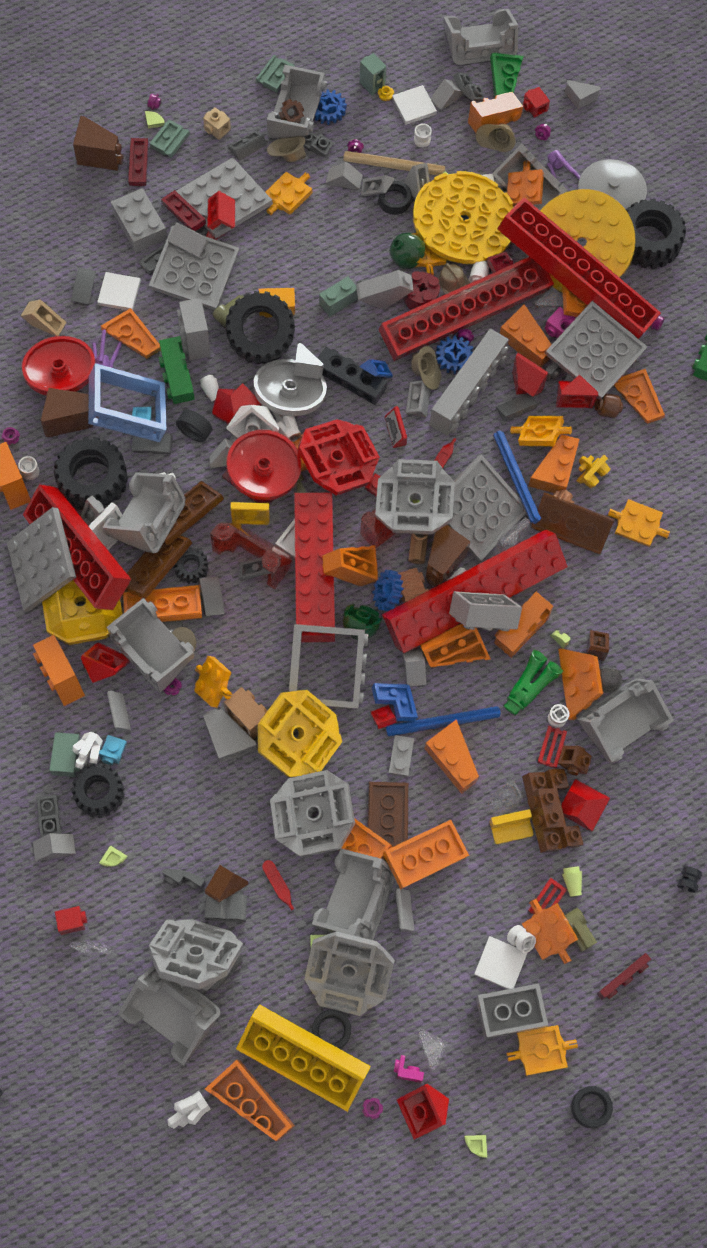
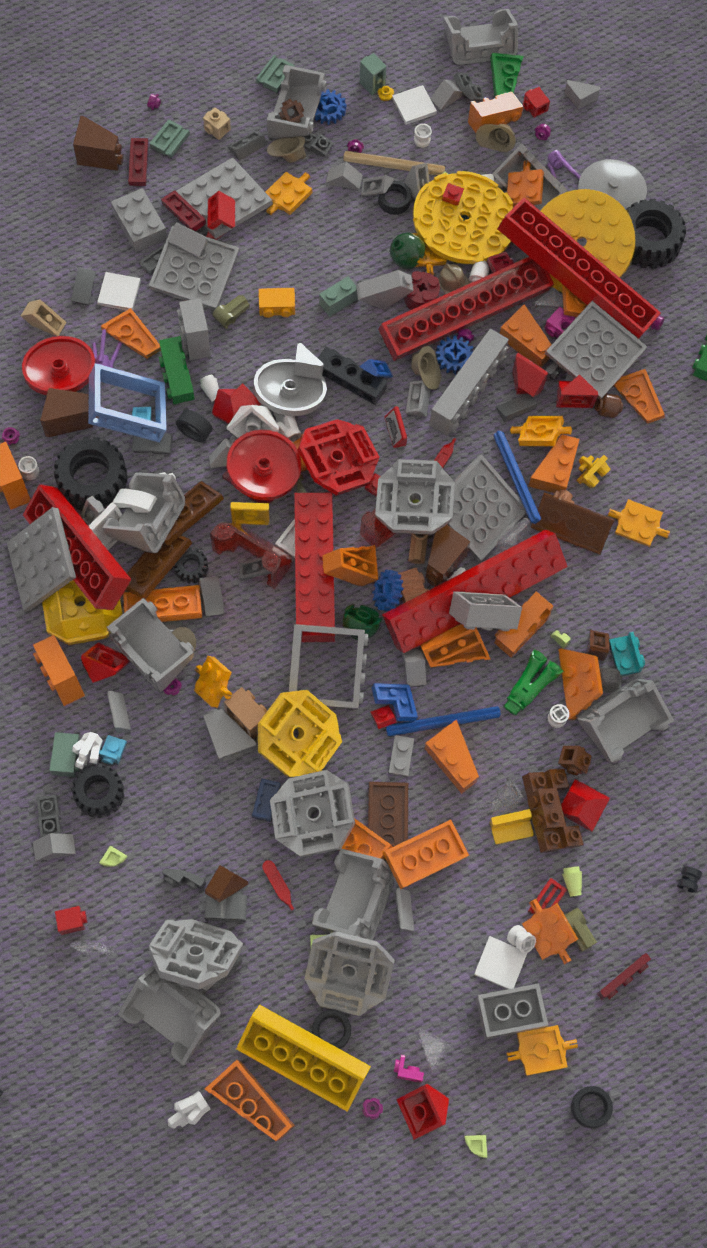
(139, 501): none -> white slope
(154, 119): yellowish green tile -> none
(260, 303): black tyre -> none
(262, 805): none -> dark blue plate
(452, 194): none -> red plate
(556, 731): red tile -> none
(626, 654): none -> teal bracket

